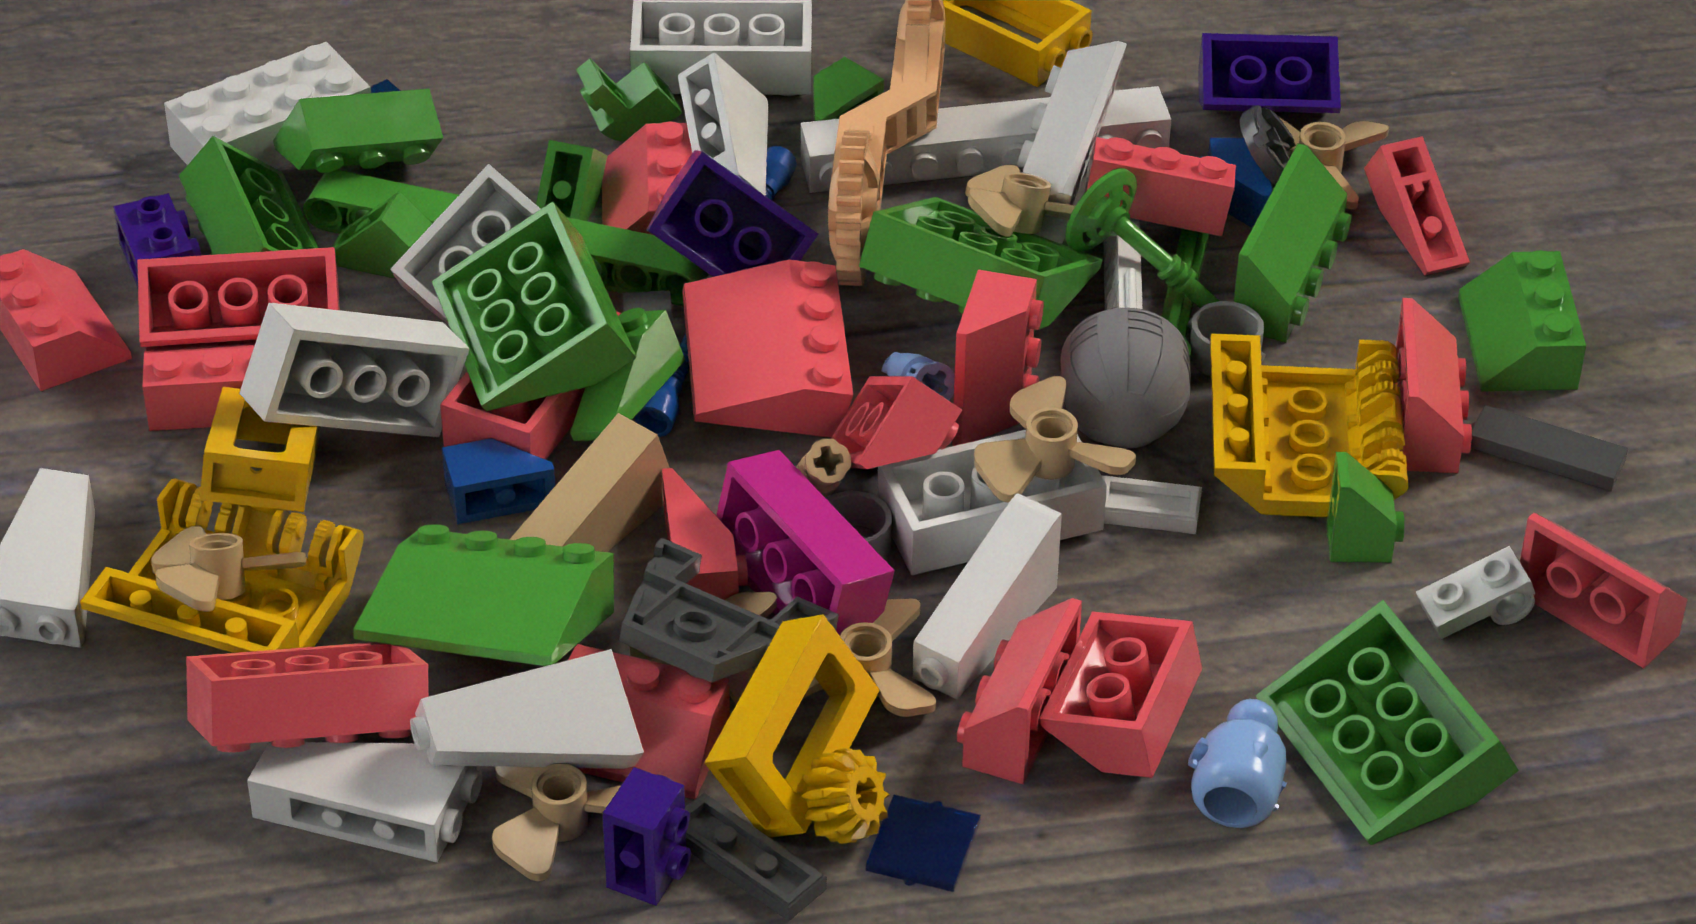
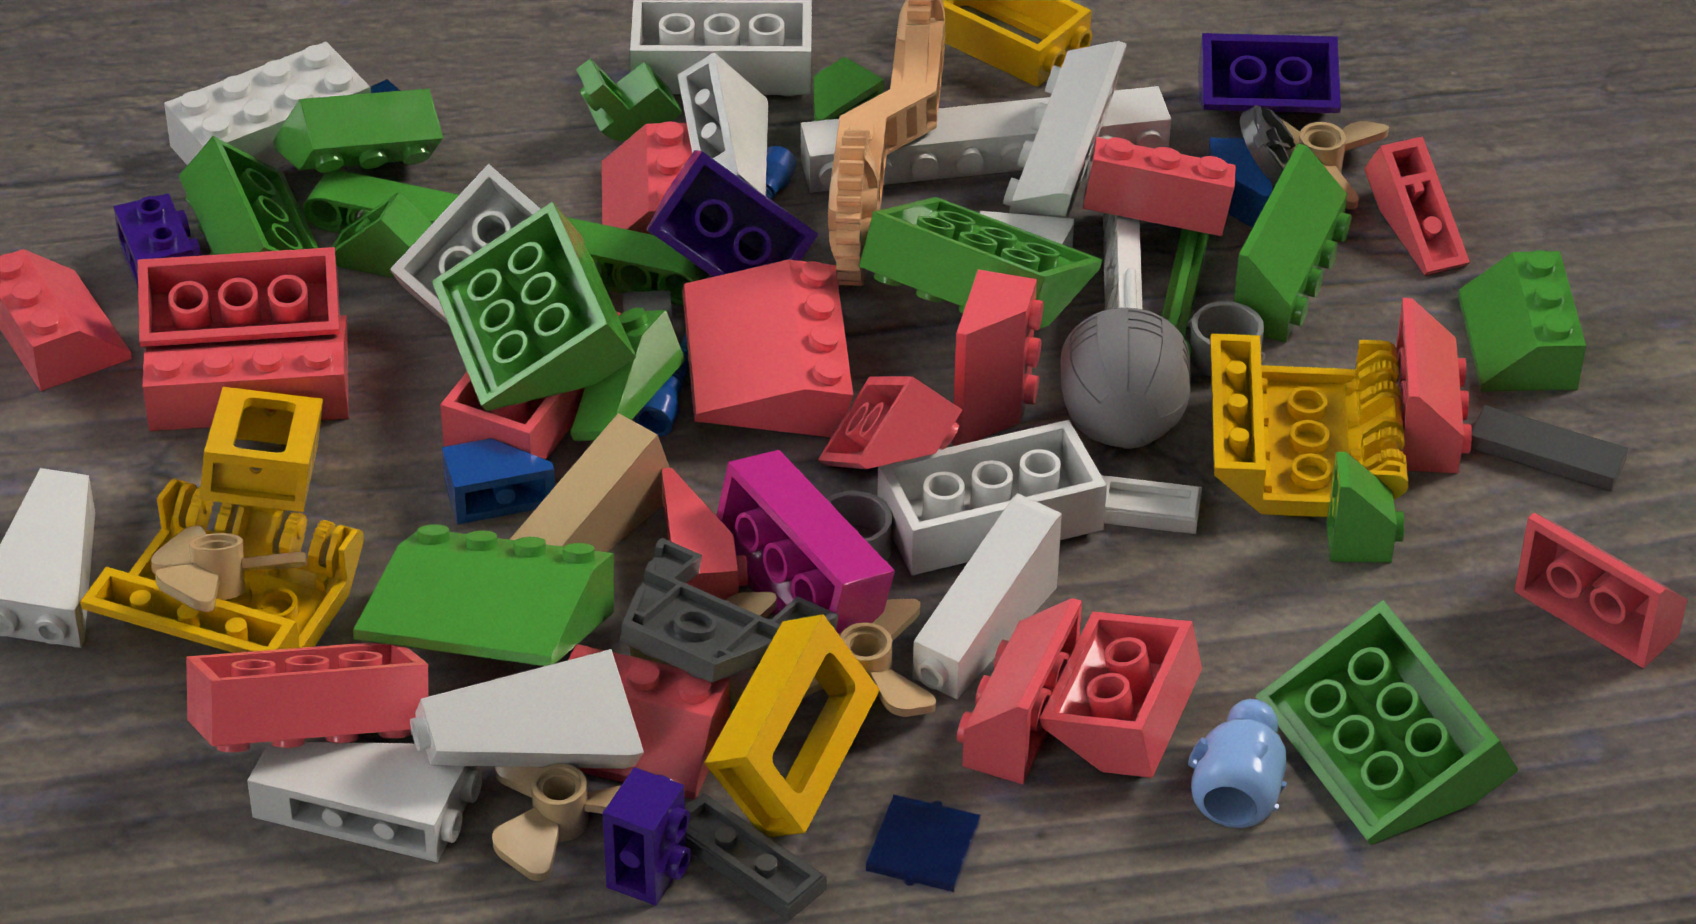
(352, 370): white brick -> none
(571, 179): bright green slope -> none
(825, 465): tan piece -> none
(845, 795): yellow gear -> none
(929, 372): light blue piece -> none
(1013, 200): tan piece -> none
(1048, 444): tan piece -> none
(1105, 212): bright green dish -> none
(1486, 588): white plate -> none

